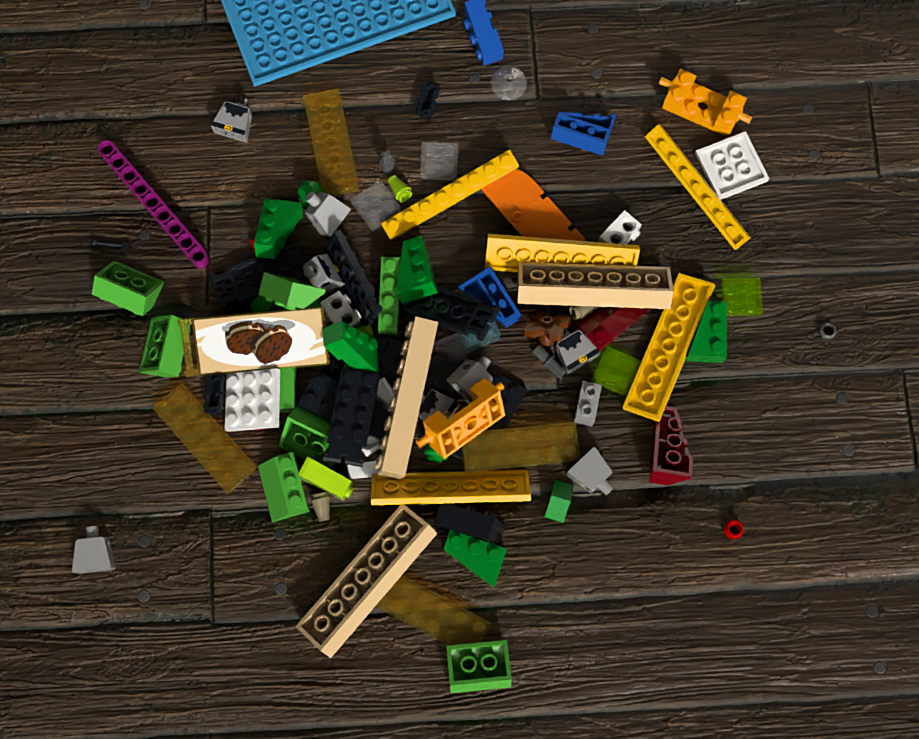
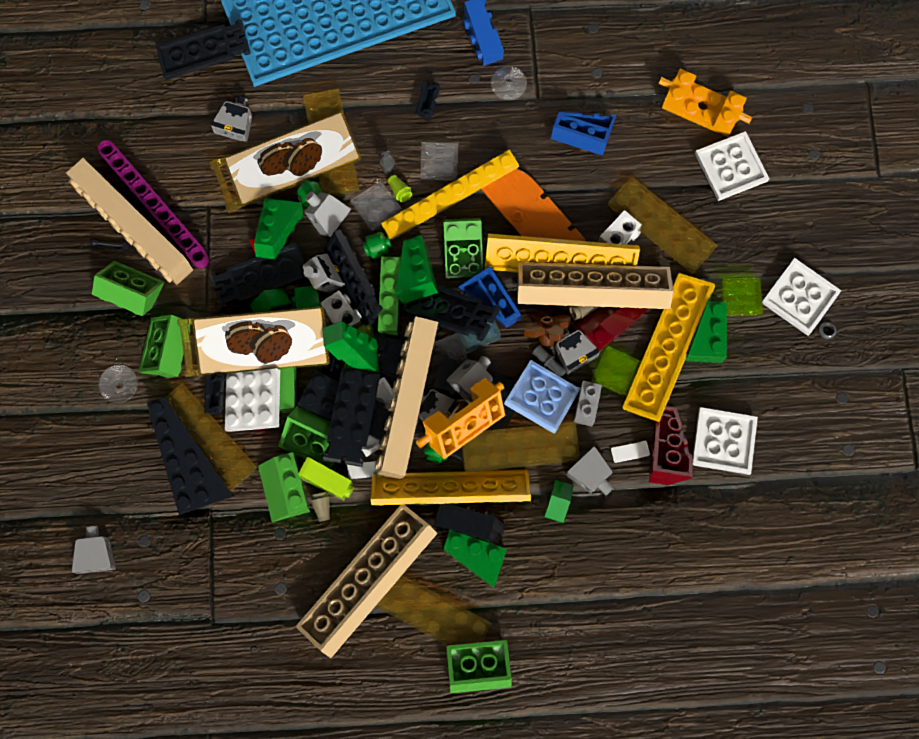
(112, 377): none -> clear dish
(129, 222): none -> tan brick
(188, 467): none -> black wing
(202, 49): none -> black hinge
(287, 160): none -> flag
(288, 291): bright green slope -> none
(377, 245): none -> green head
(463, 247): none -> bright green slope
(542, 396): none -> light blue plate
(630, 451): none -> white sticker
(663, 225): none -> clear yellow plate
(697, 187): yellow plate -> none
(724, 441): none -> white plate
(739, 529): red plate -> none
(801, 296): none -> white plate

